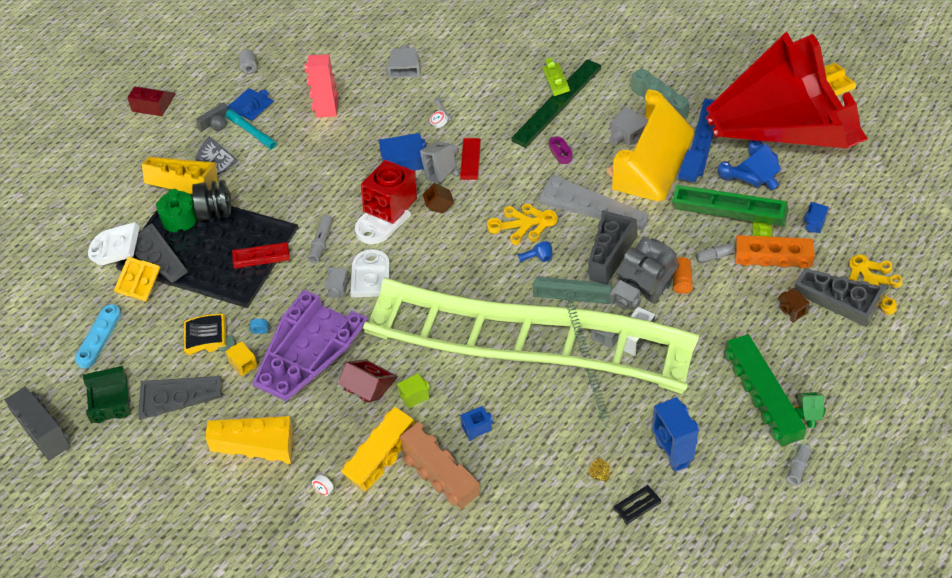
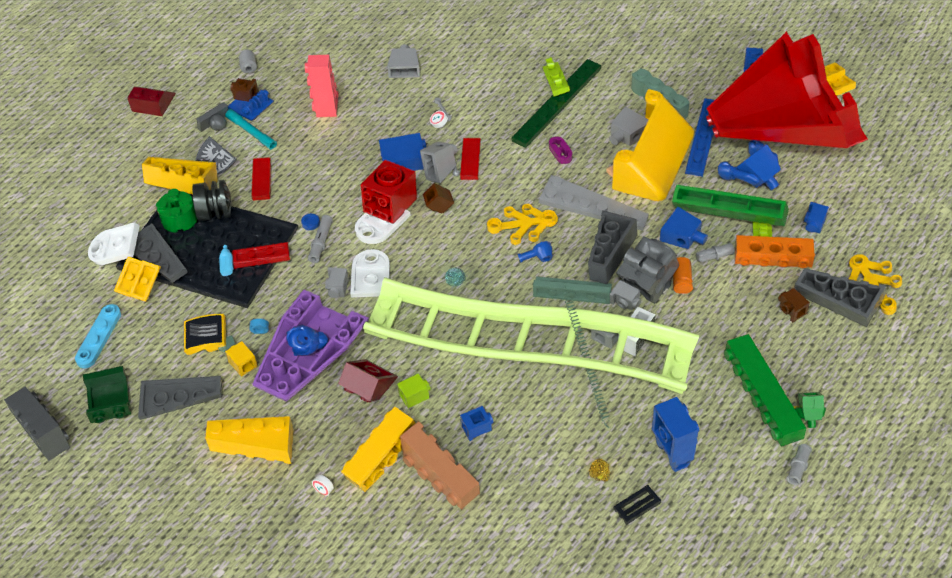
(226, 262): none -> medium azure piece
(244, 89): none -> reddish brown brick
(261, 179): none -> red tile
(302, 346): none -> blue piece
(310, 221): none -> blue tile
(455, 277): none -> clear light blue tile
(682, 230): none -> blue torso
(691, 166): blue tile -> none
(751, 56): none -> blue brick

